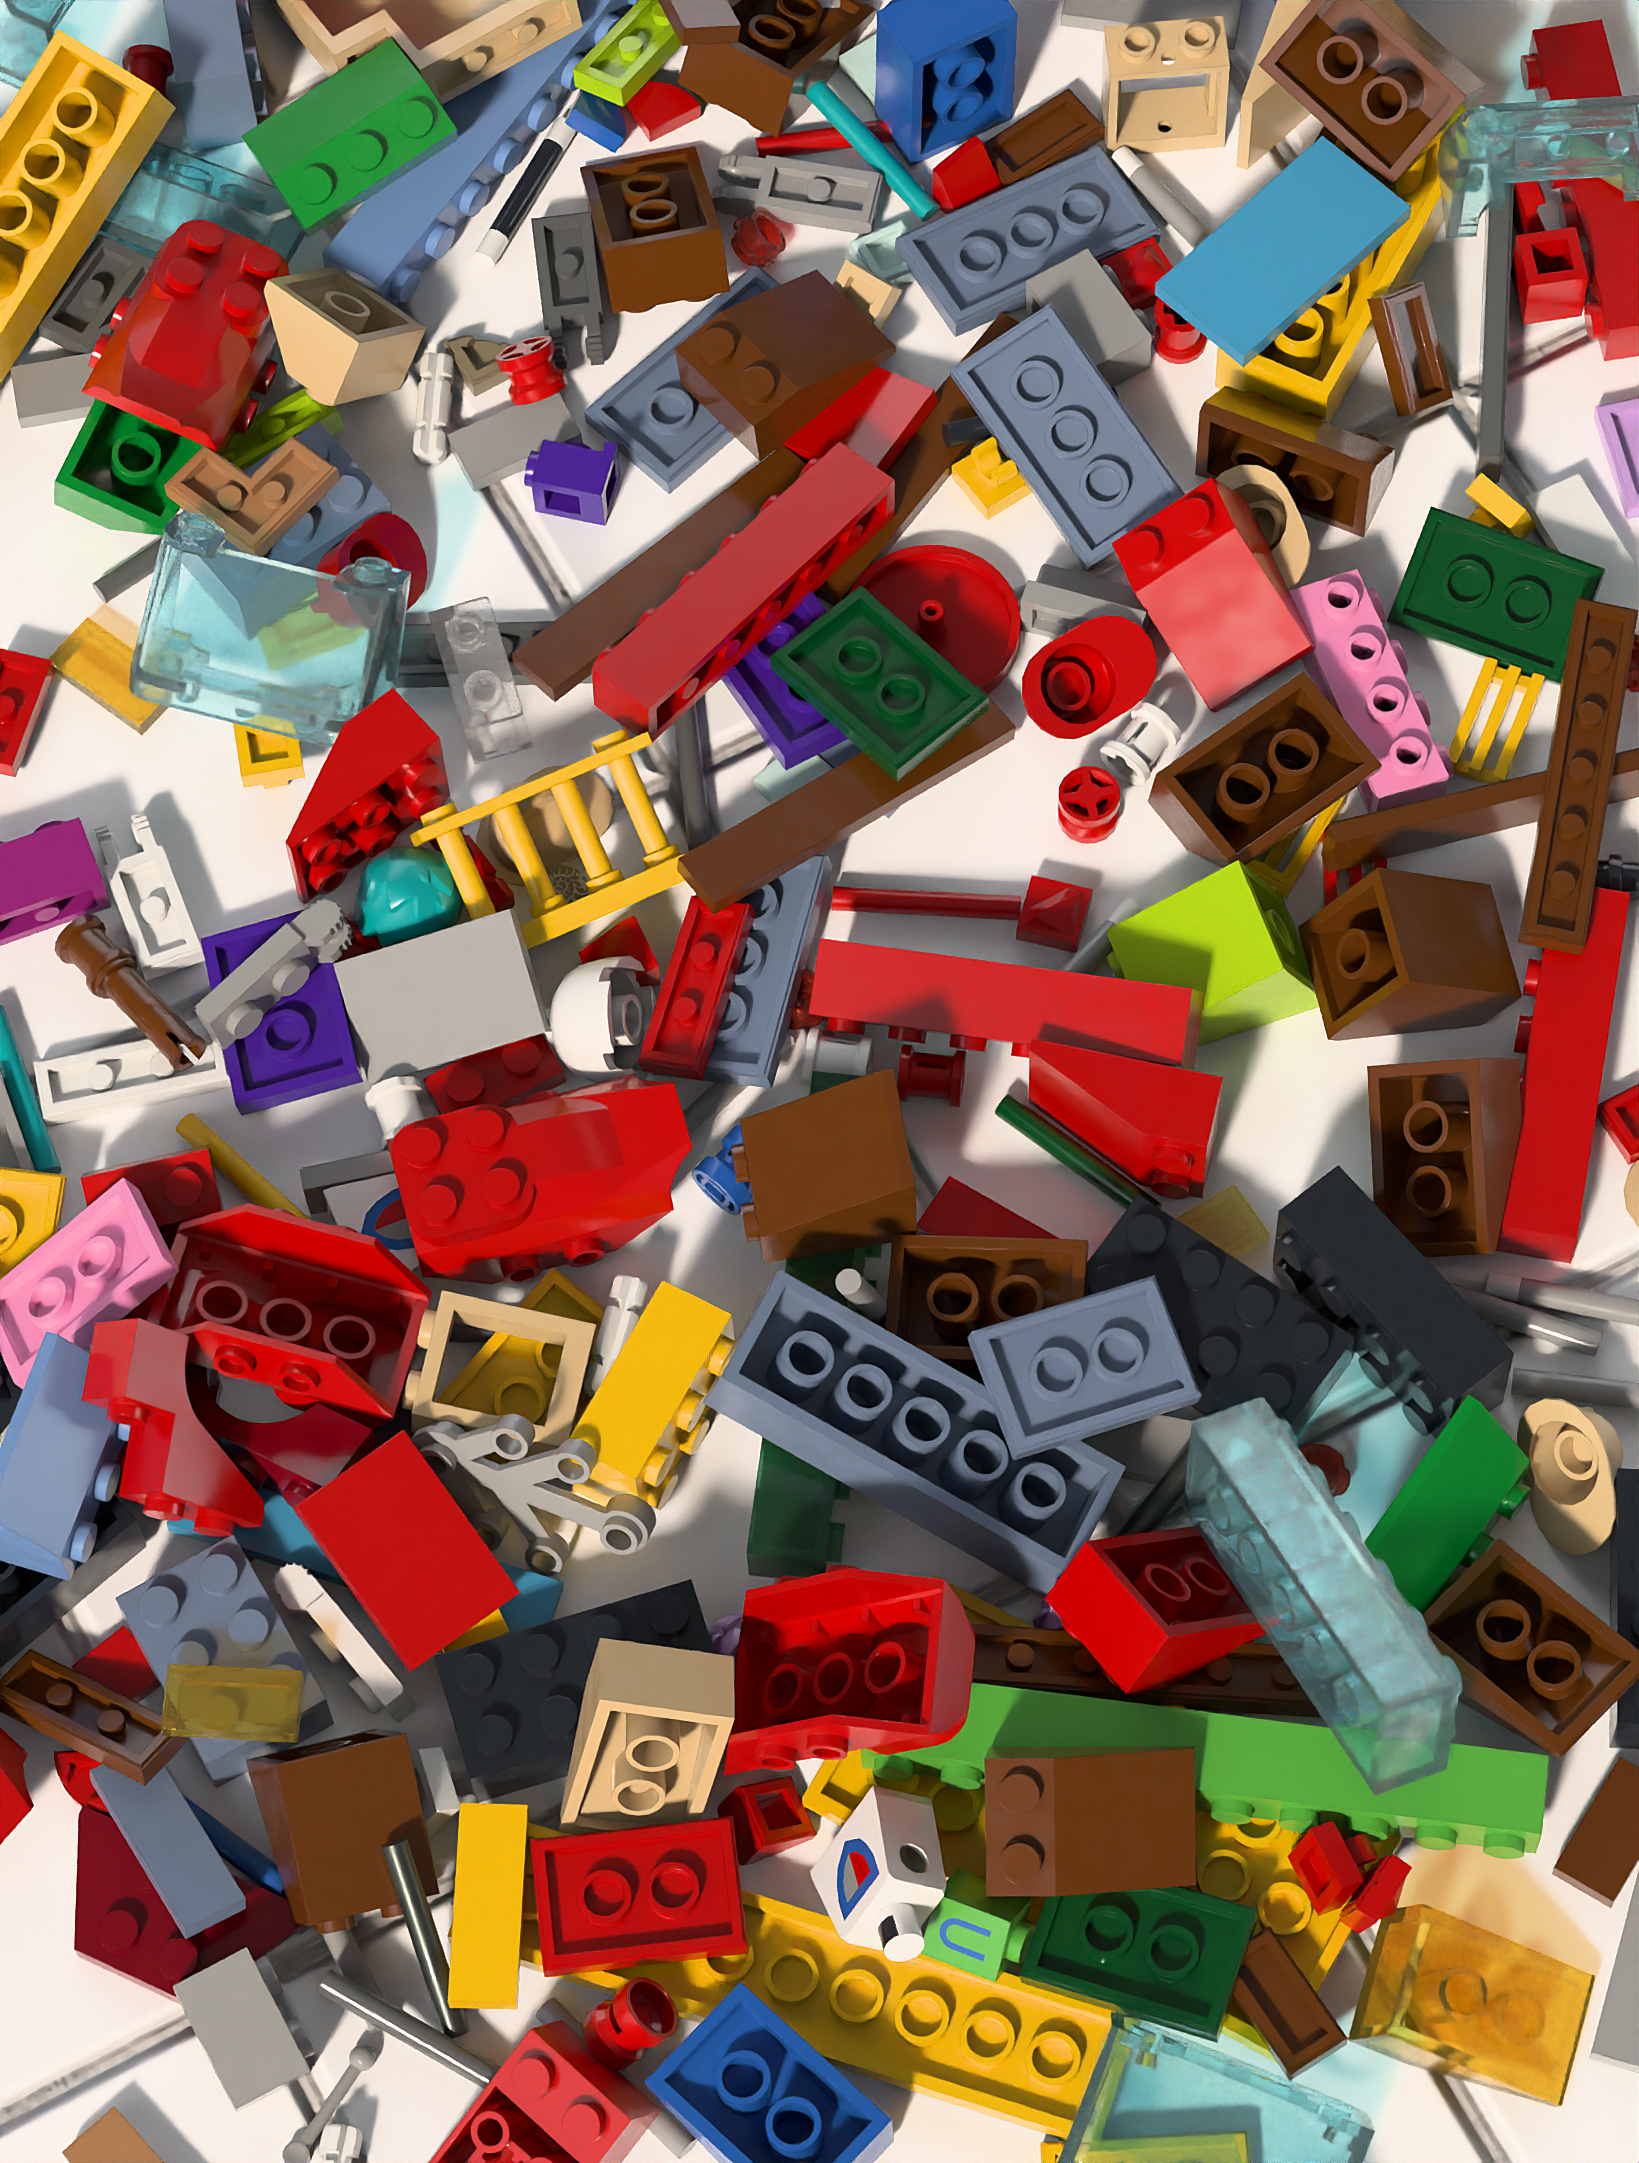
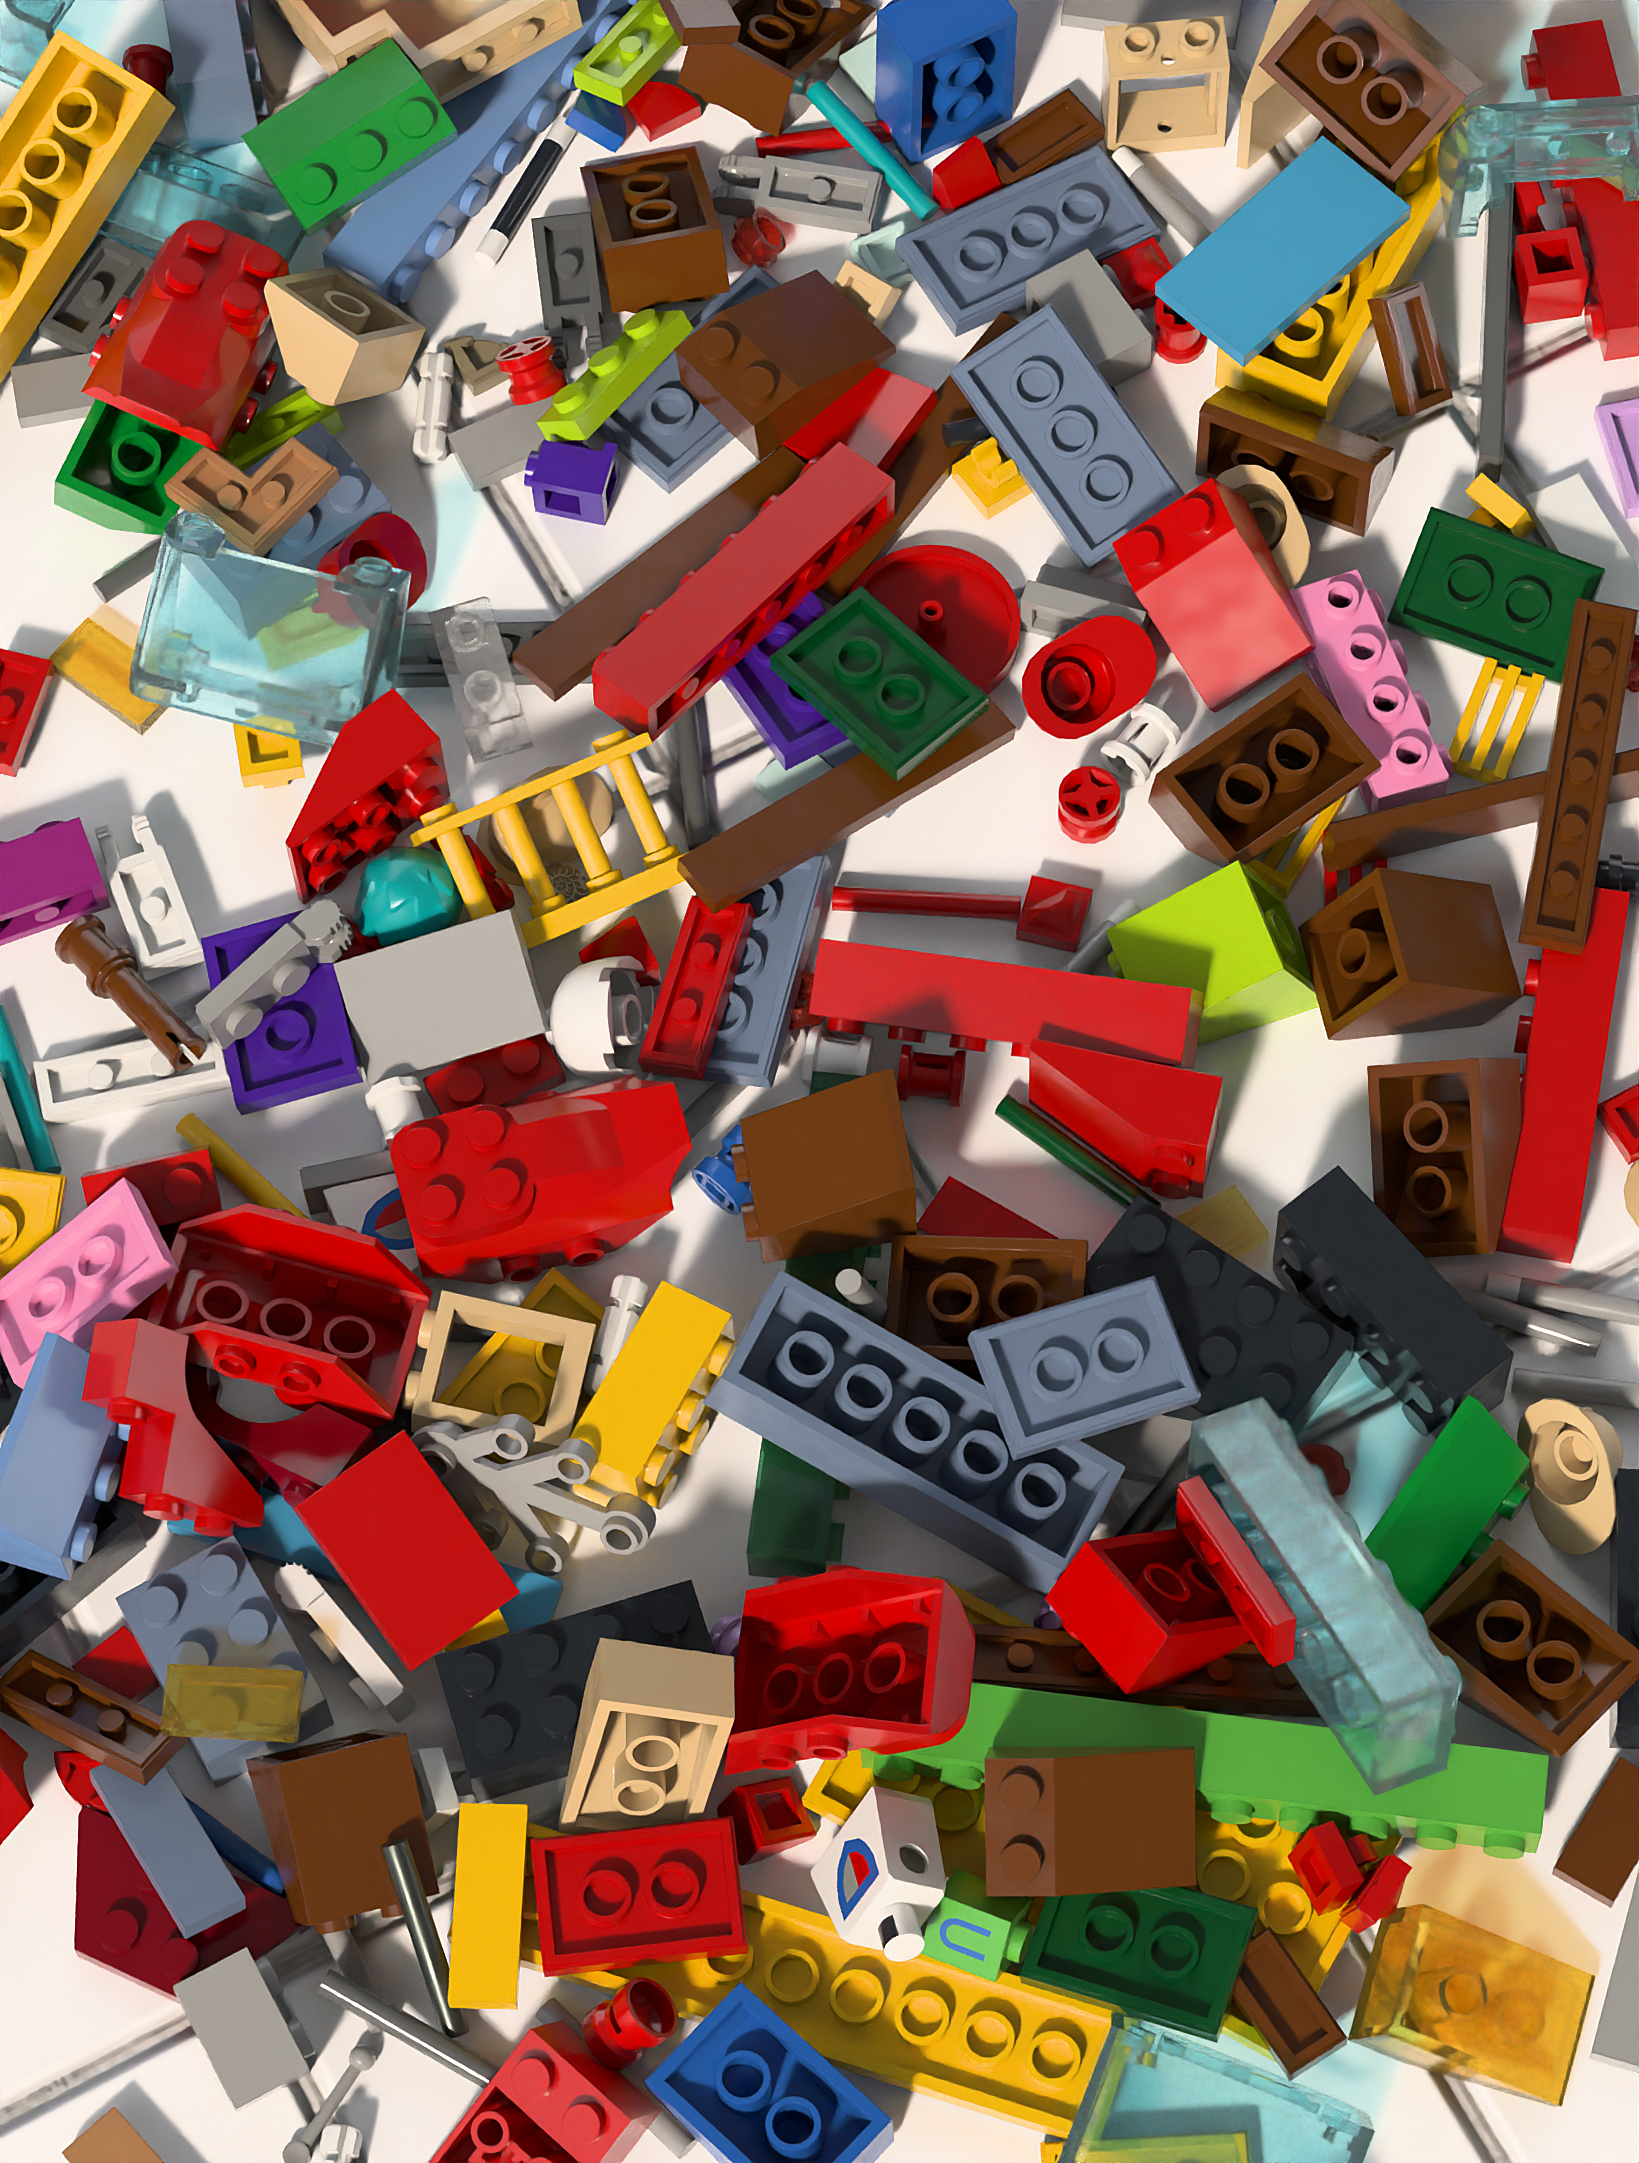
(614, 374): none -> lime plate
(1235, 1571): none -> red tile

